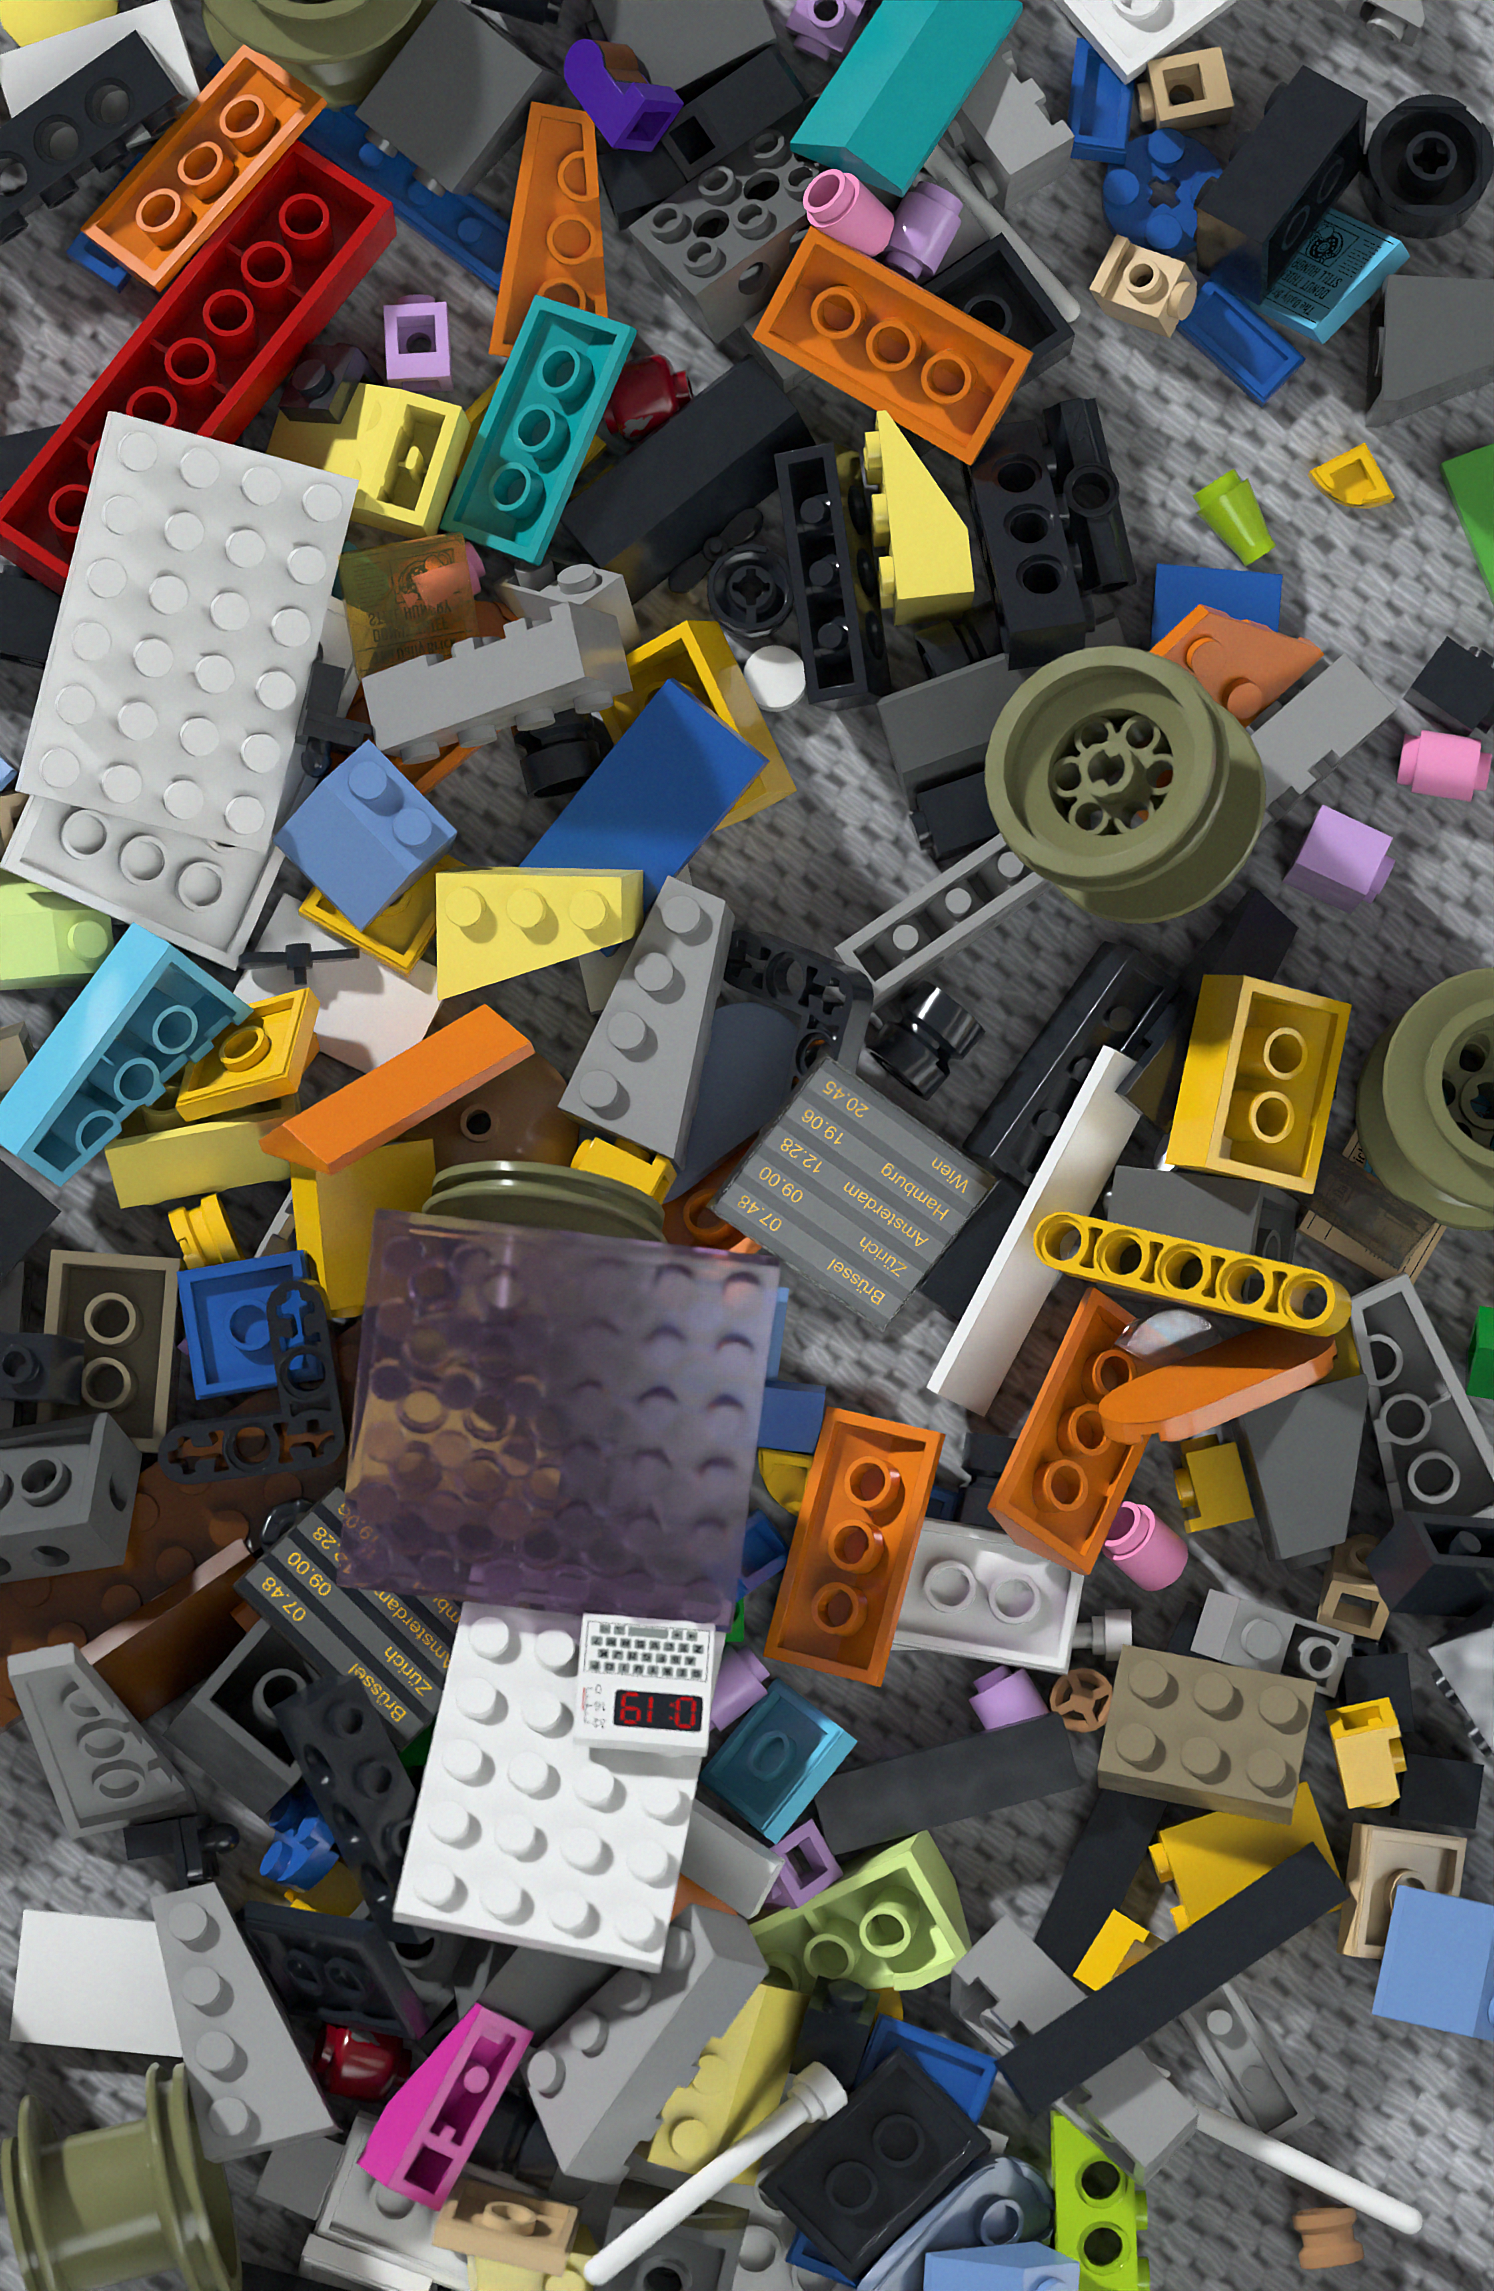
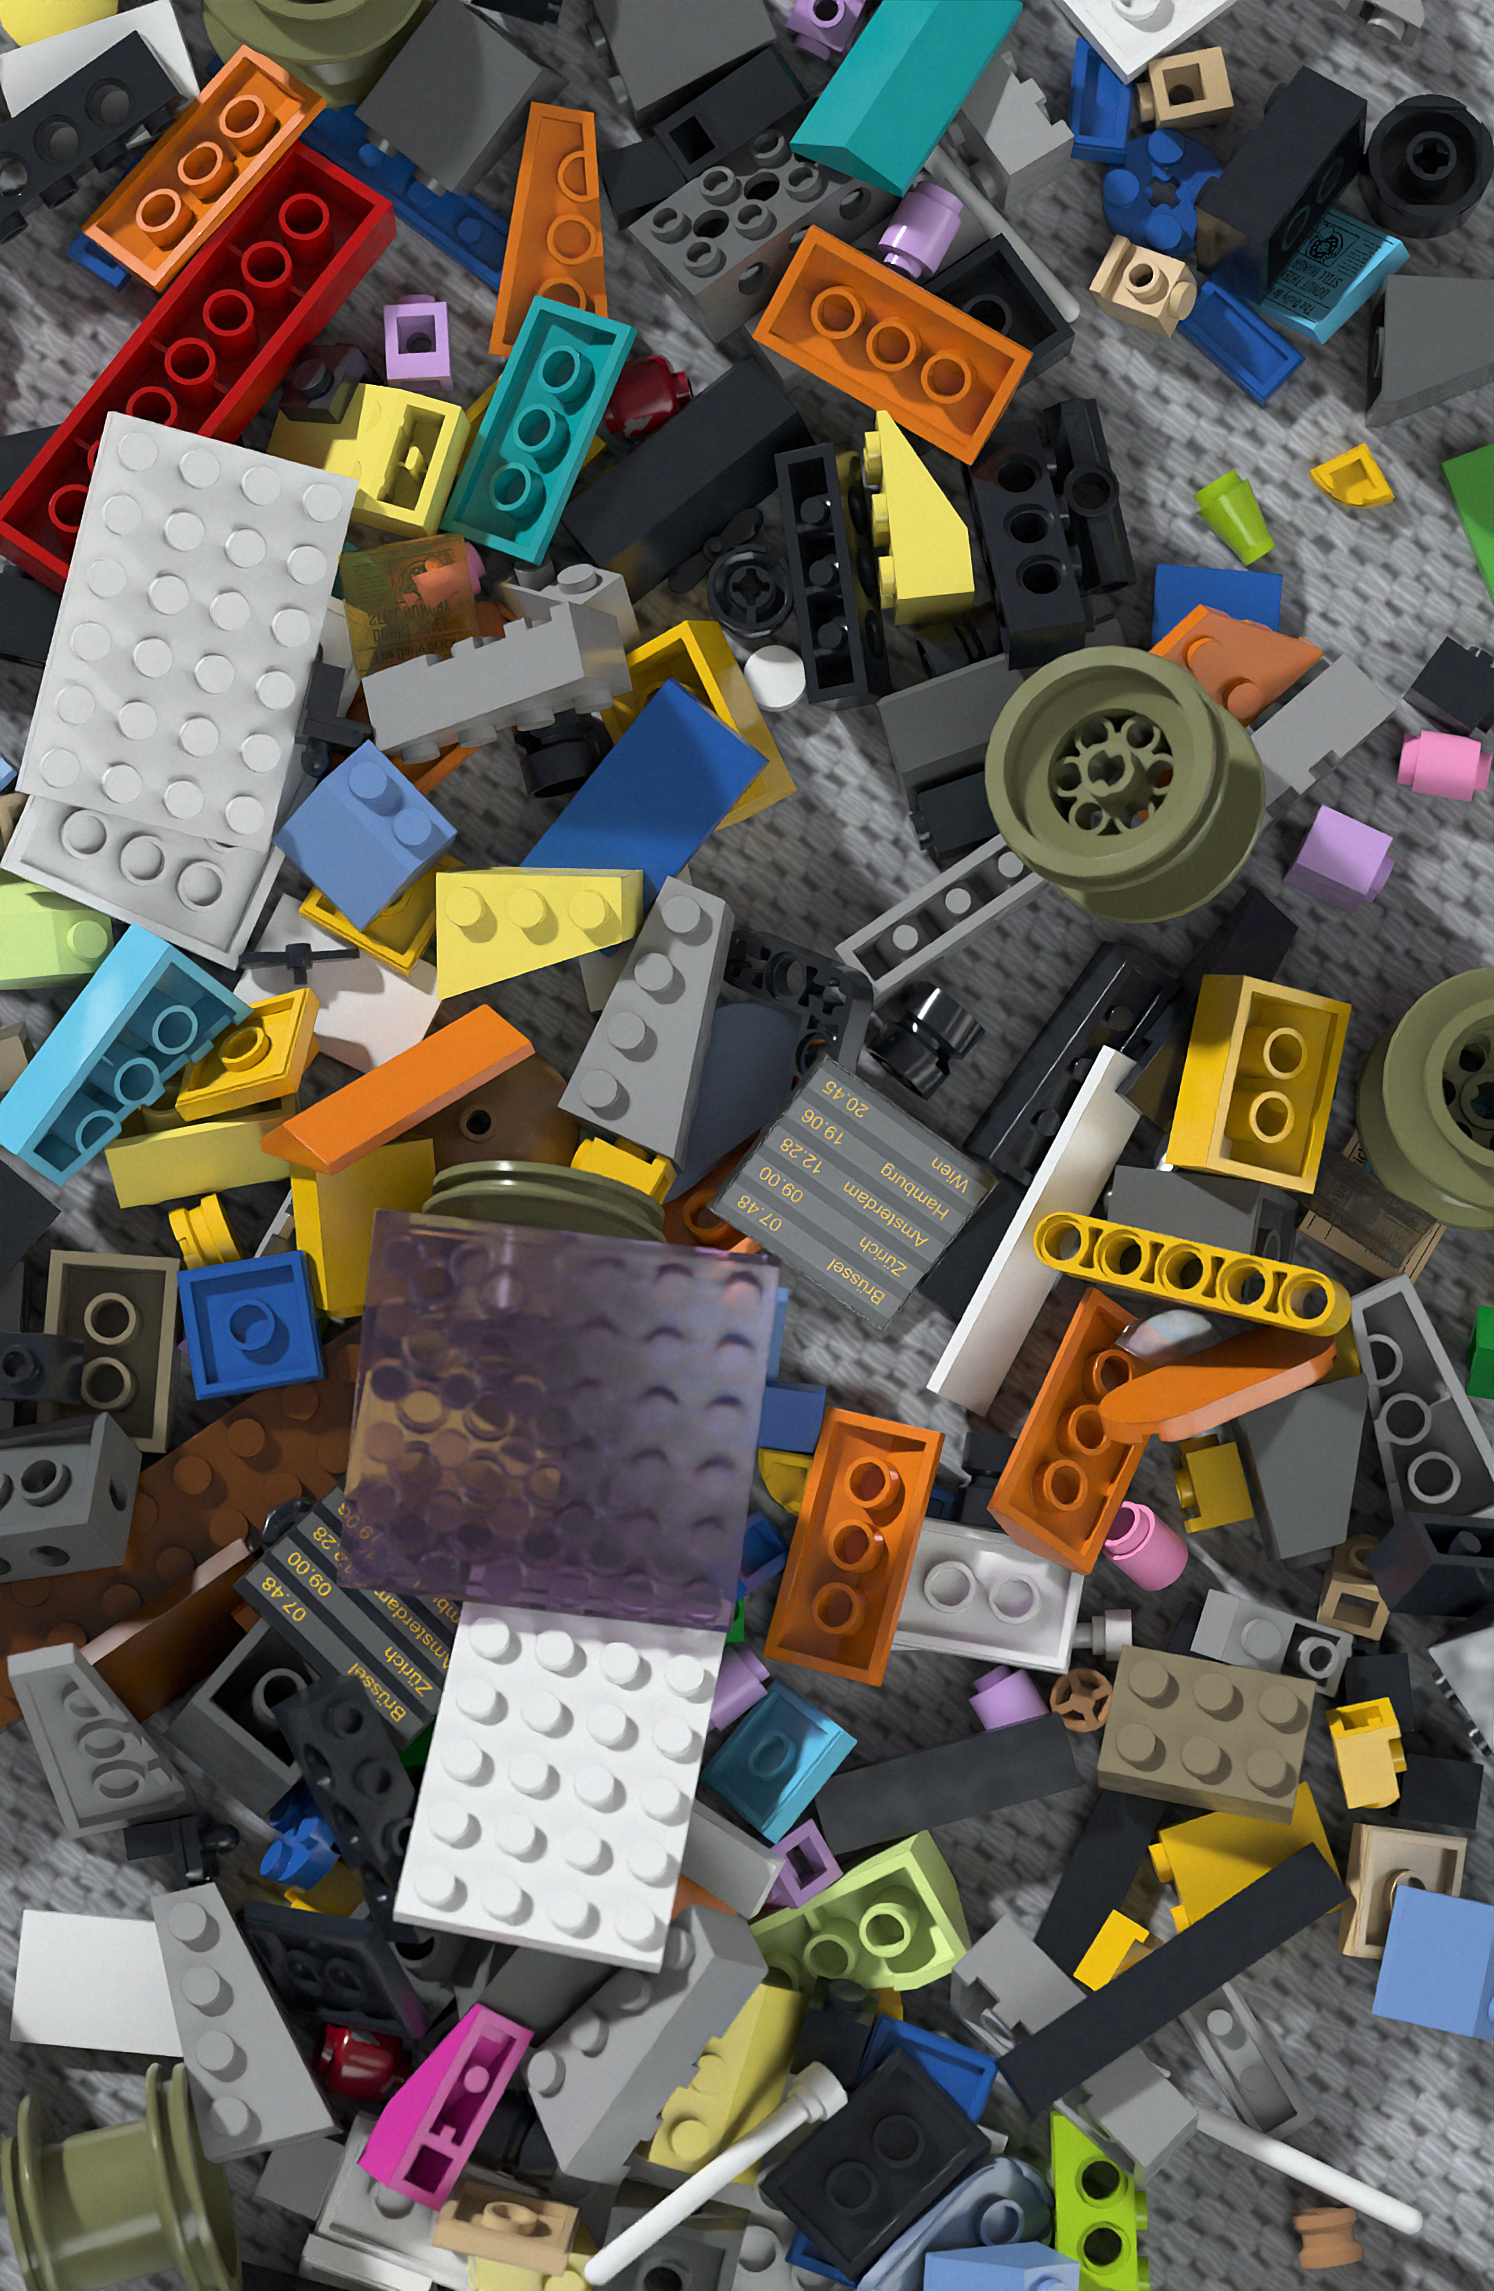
(296, 1403): black beam -> none
(617, 96): dark purple leg -> none
(644, 1684): tile -> none
(848, 212): bright pink brick -> none

